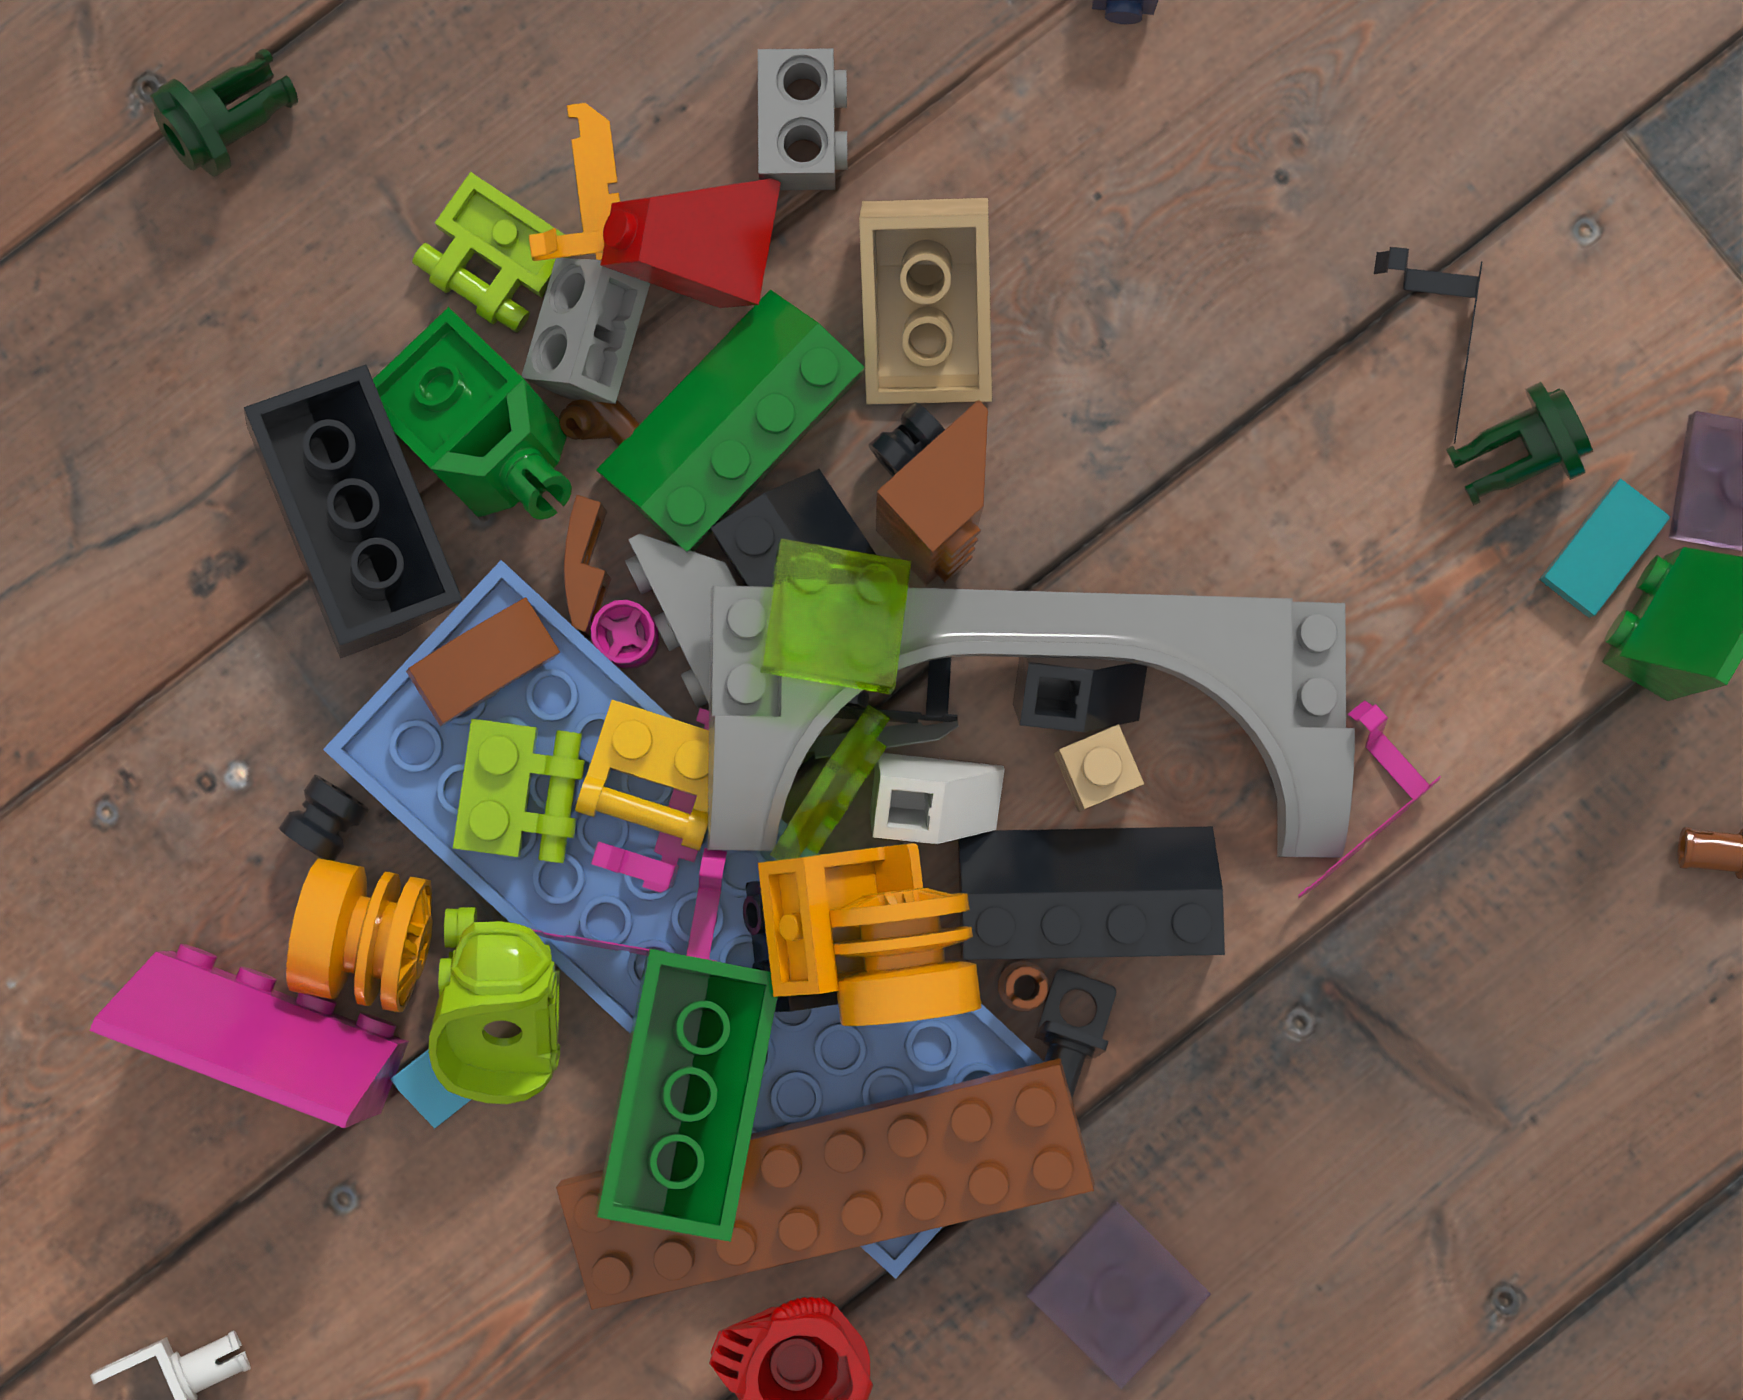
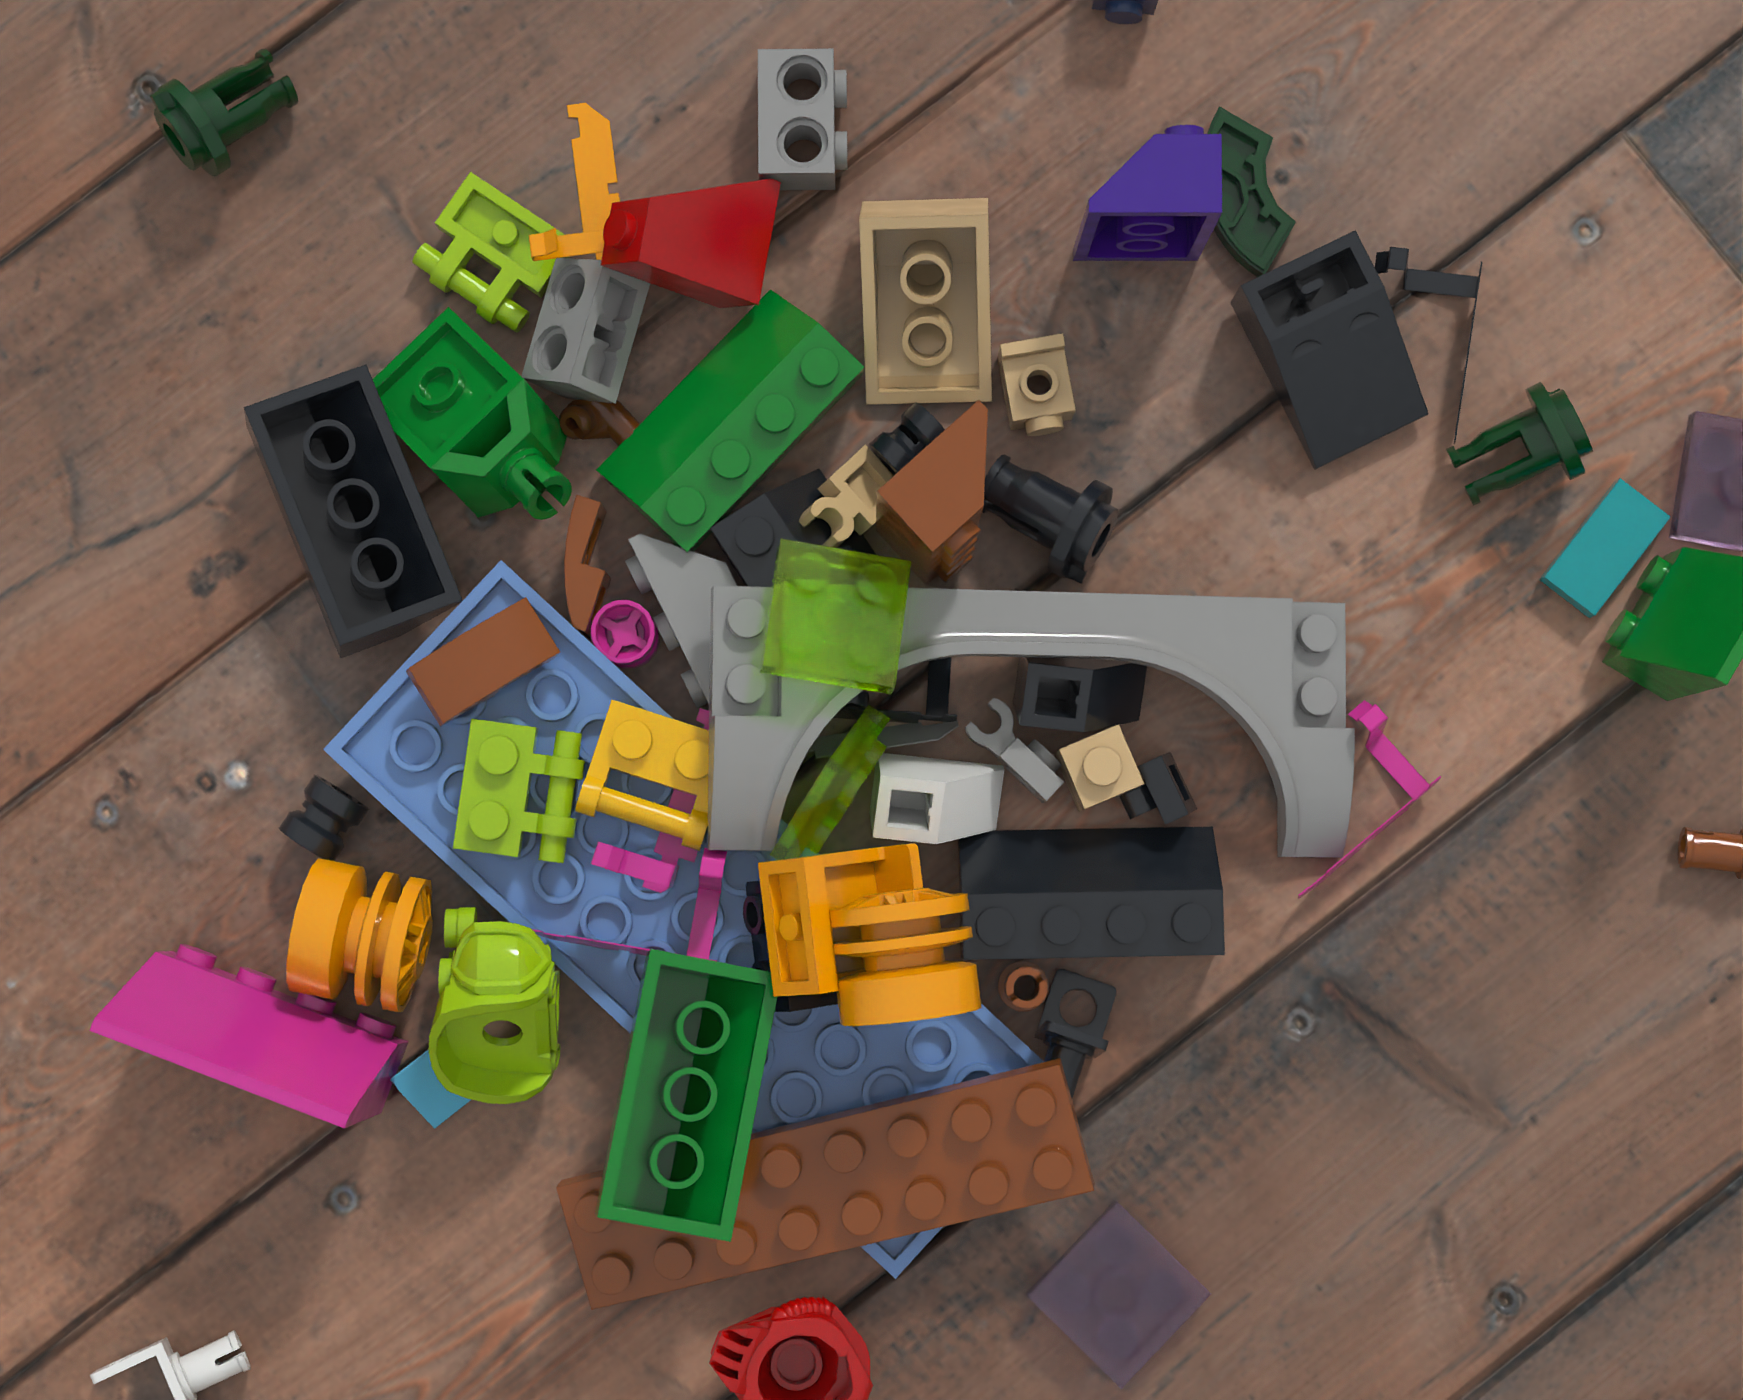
(849, 497): none -> tan plate
(1028, 764): none -> light grey plate
(1029, 358): none -> tan brick
(1053, 515): none -> black piece
(1157, 202): none -> dark purple slope
(1163, 790): none -> black tile
(1250, 221): none -> dark green tile
(1331, 349): none -> black slope

